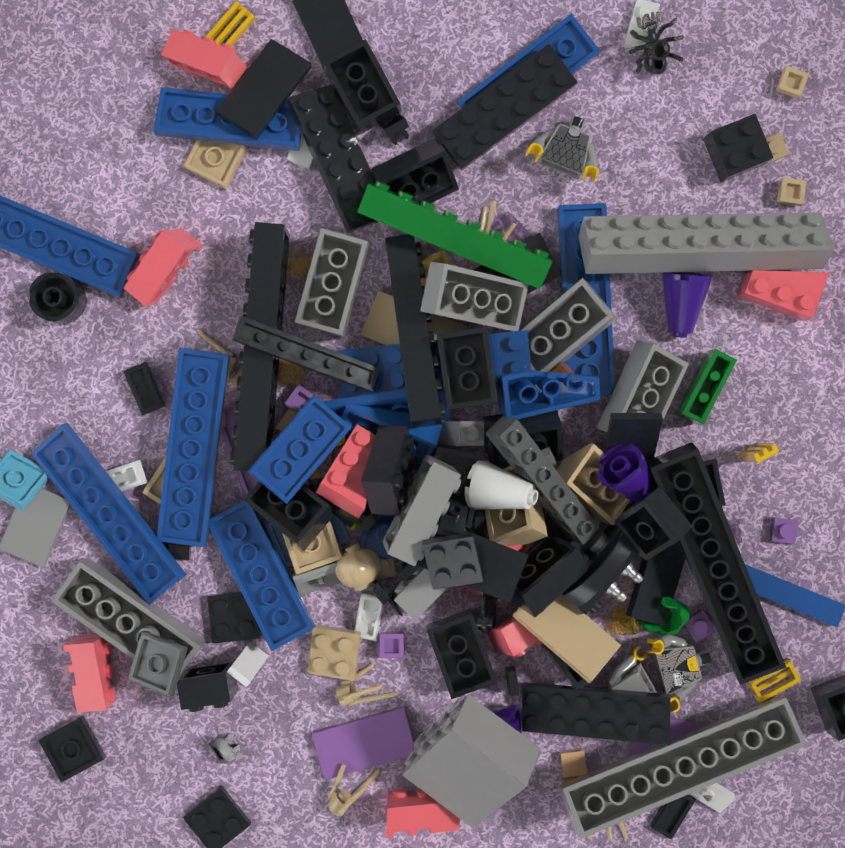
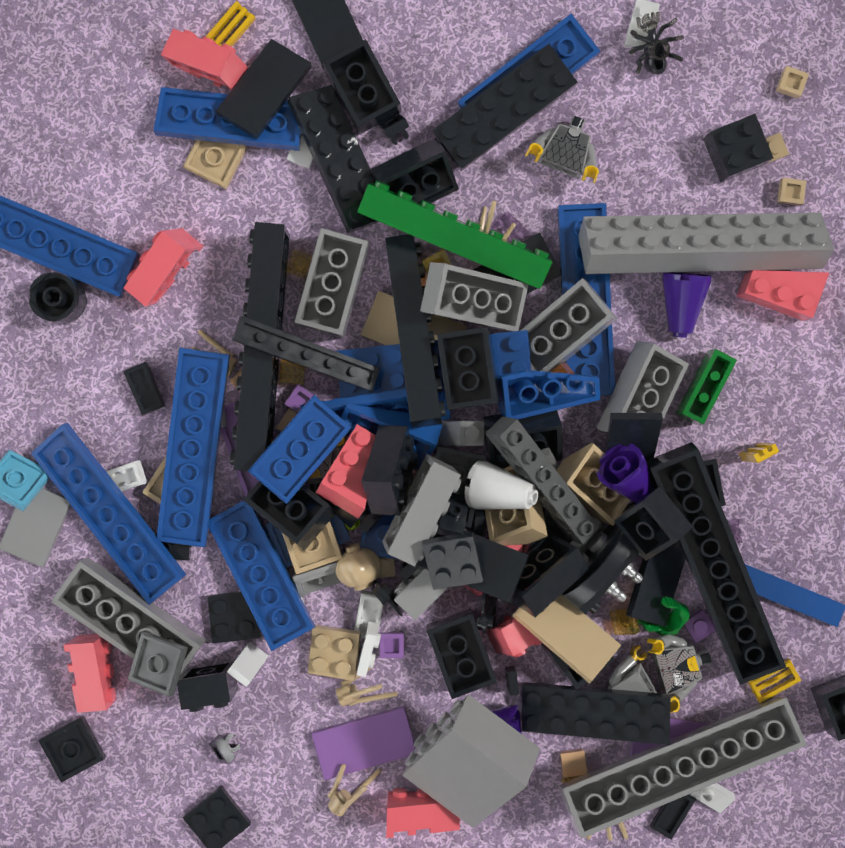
(371, 640): none -> white plate
(783, 530): medium lavender plate -> none

